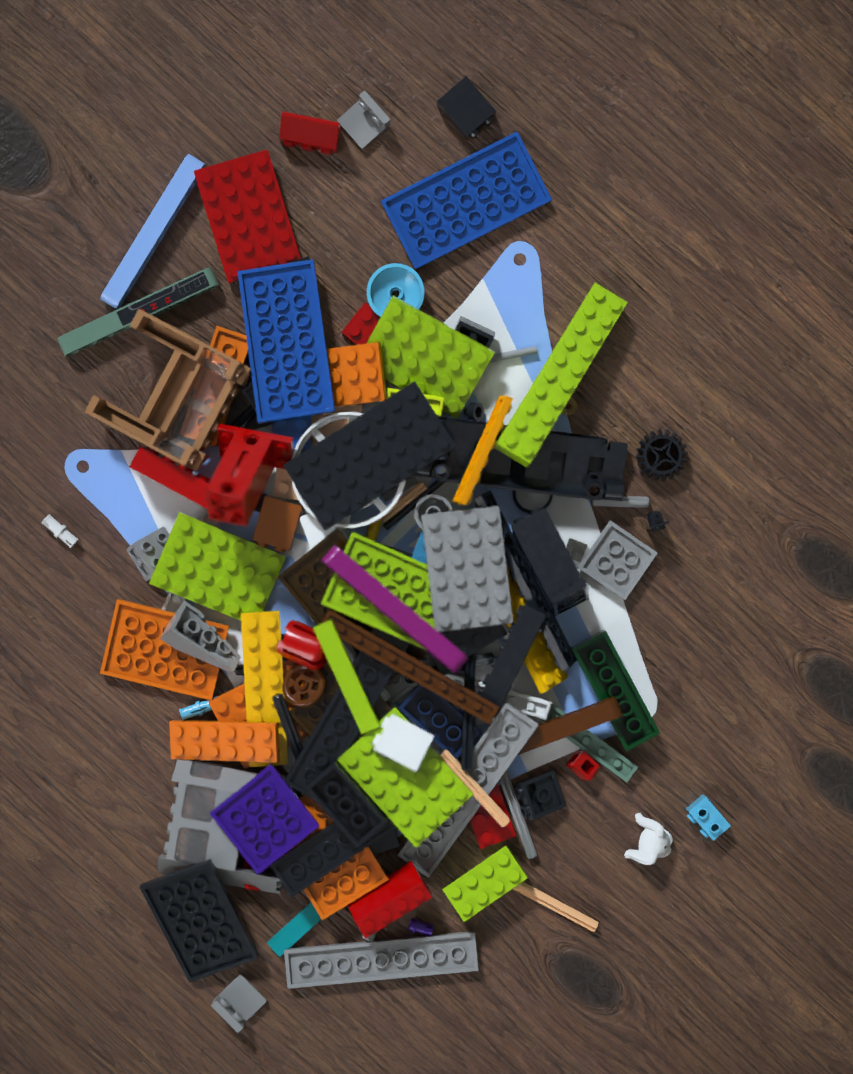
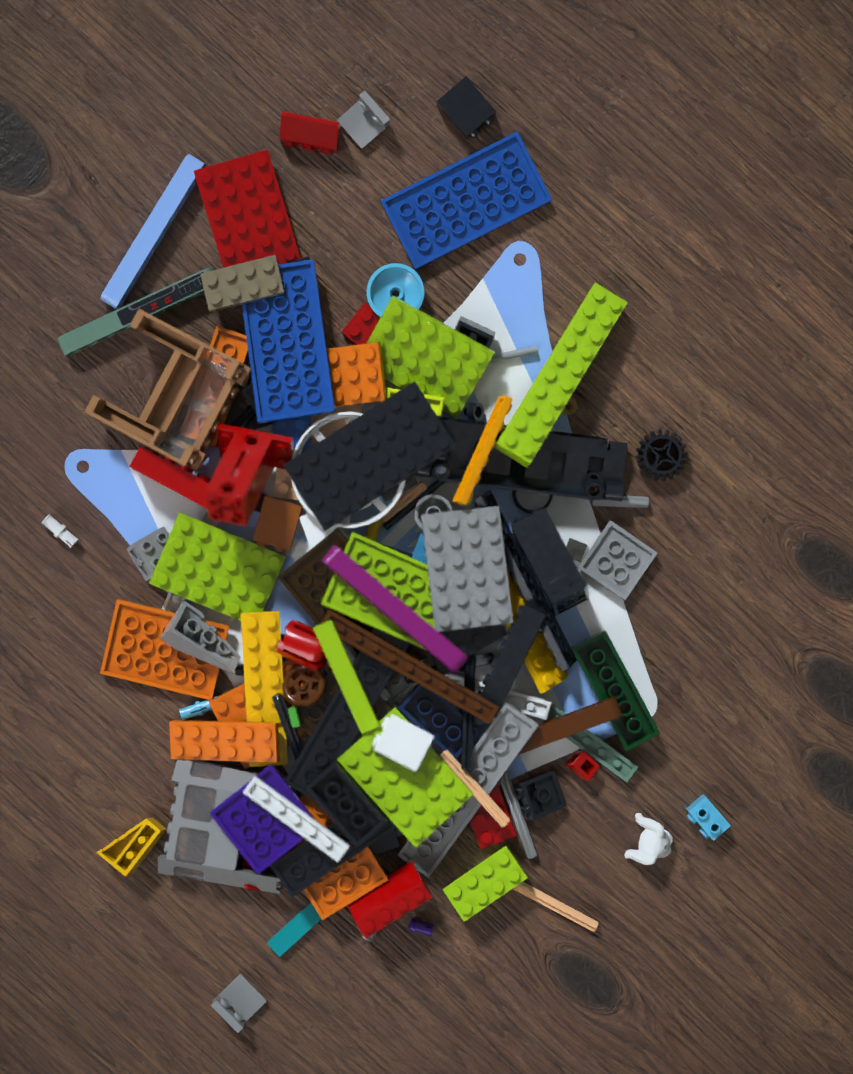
(133, 846): none -> yellow wedge
(199, 920): black plate -> none
(242, 283): none -> dark tan plate
(294, 716): none -> bright green tile
(296, 819): none -> white tile
(381, 959): light grey plate -> none
(656, 521): black hinge -> none

